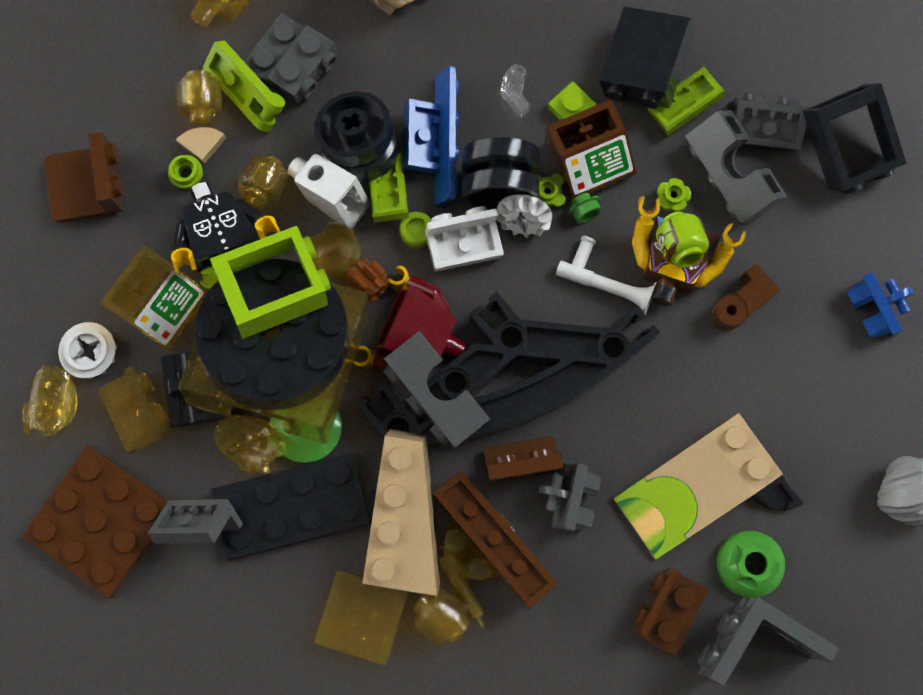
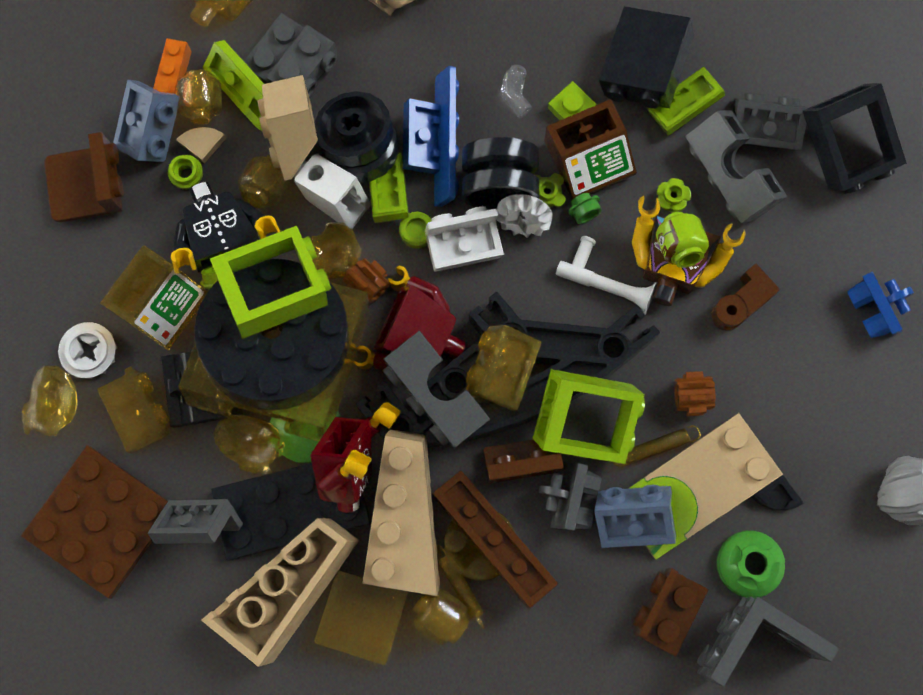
(145, 122): none -> sand blue bracket
(172, 65): none -> orange piece
(280, 594): none -> tan wedge
(287, 123): none -> tan slope
(345, 457): none -> dark red torso
(502, 366): none -> clear yellow bracket
(556, 406): none -> lime window
(635, 516): none -> sand blue bracket
(659, 445): none -> clear yellow piece
(694, 393): none -> dark orange gear

